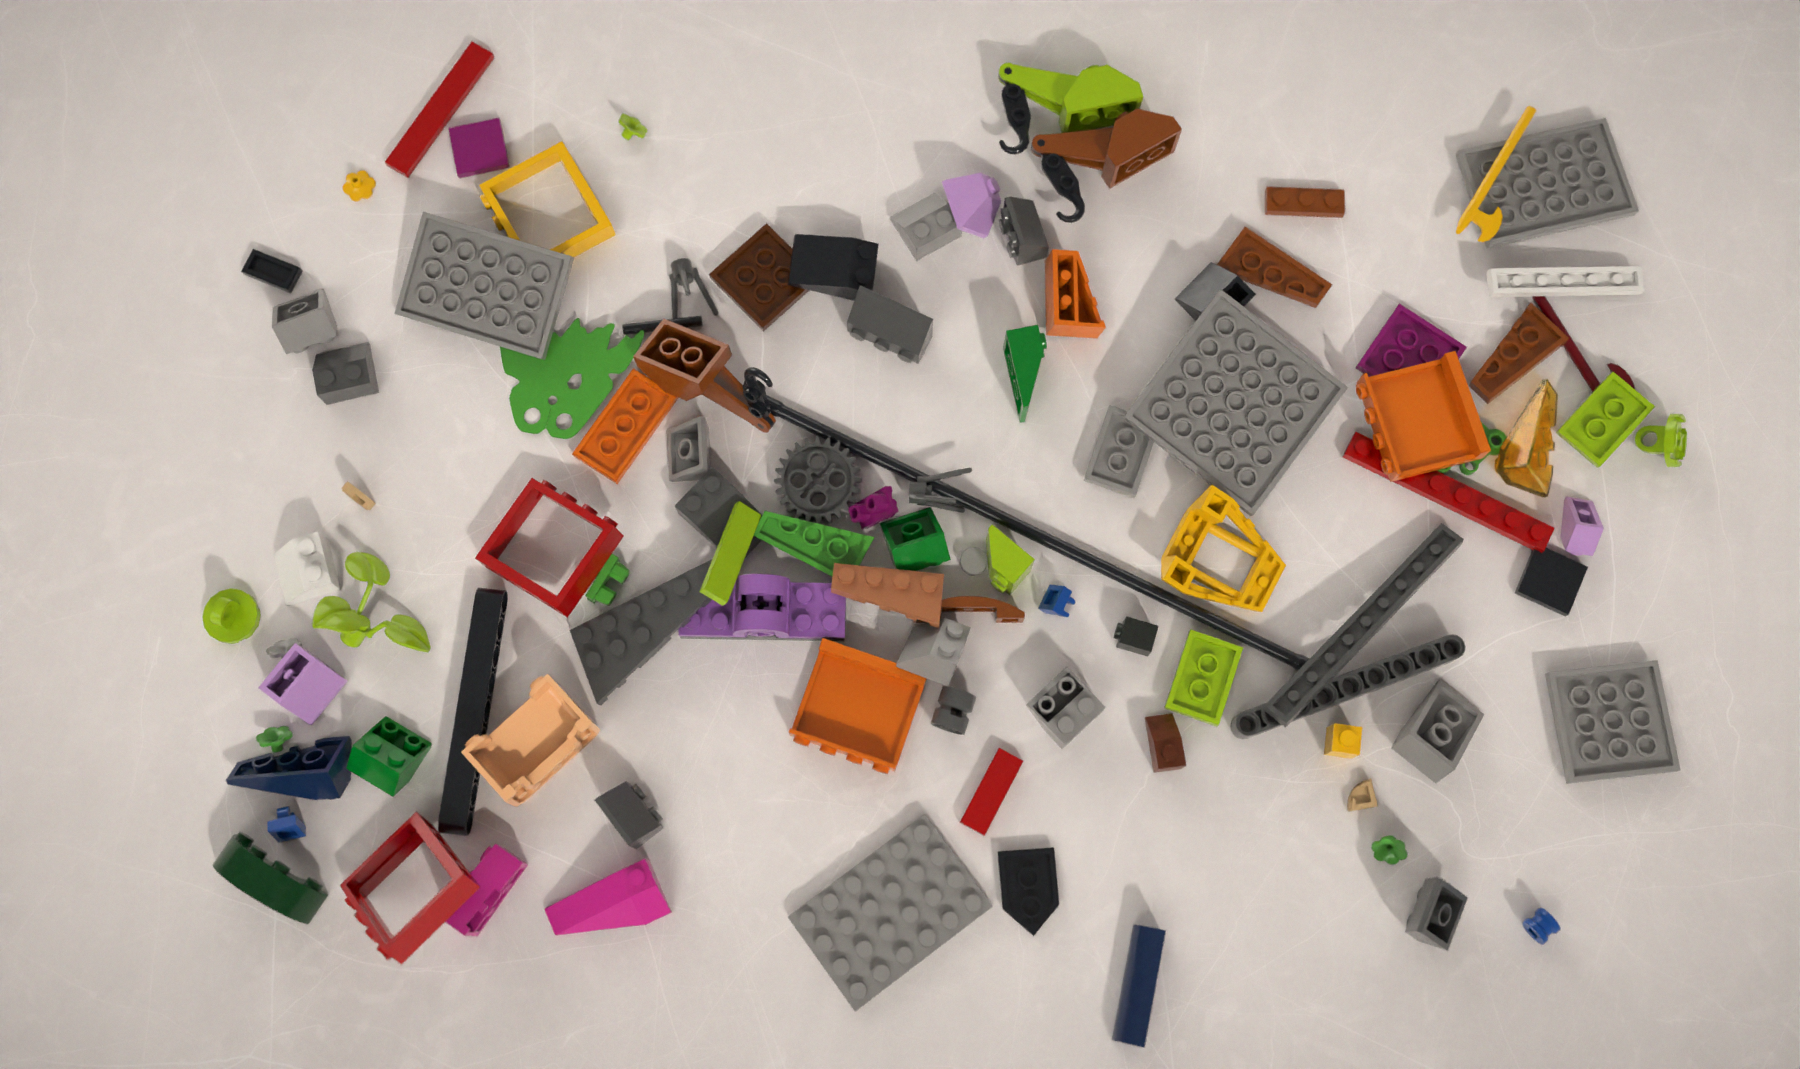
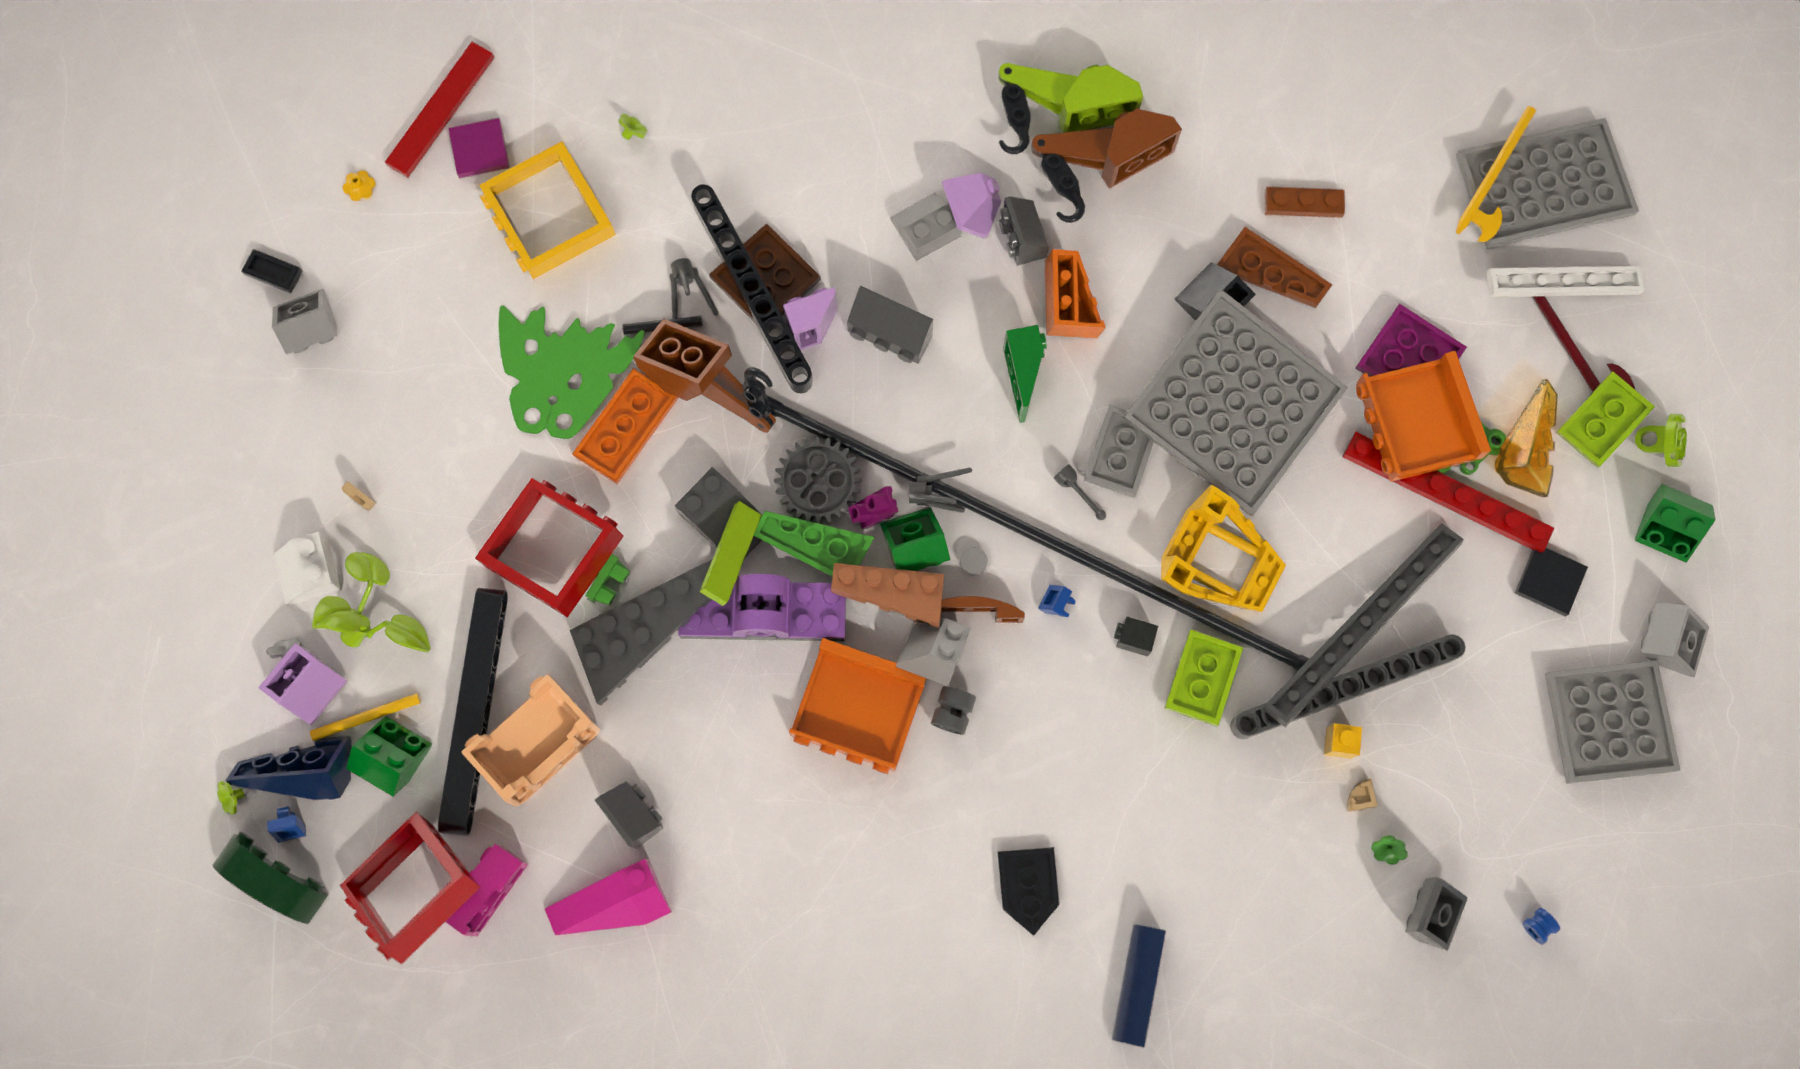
(229, 797): none -> lime plant
(231, 616): lime tile -> none
(274, 737): bright green plant -> none
(345, 374): dark grey slope -> none
(365, 716): none -> yellow bar
(484, 285): light grey plate -> none
(688, 450): light grey slope -> none
(749, 276): none -> black beam
(811, 316): none -> lavender slope
(832, 264): black slope -> none
(889, 912): light grey plate -> none
(991, 791): red tile -> none
(1006, 561): lime slope -> none
(1065, 707): light grey slope -> none
(1067, 478): none -> dark grey hinge
(1165, 743): copper slope -> none
(1438, 732): light grey slope -> none
(1522, 349): dark orange wing -> none
(1580, 526): lavender slope -> none
(1675, 523): none -> green slope
(1675, 638): none -> light grey slope

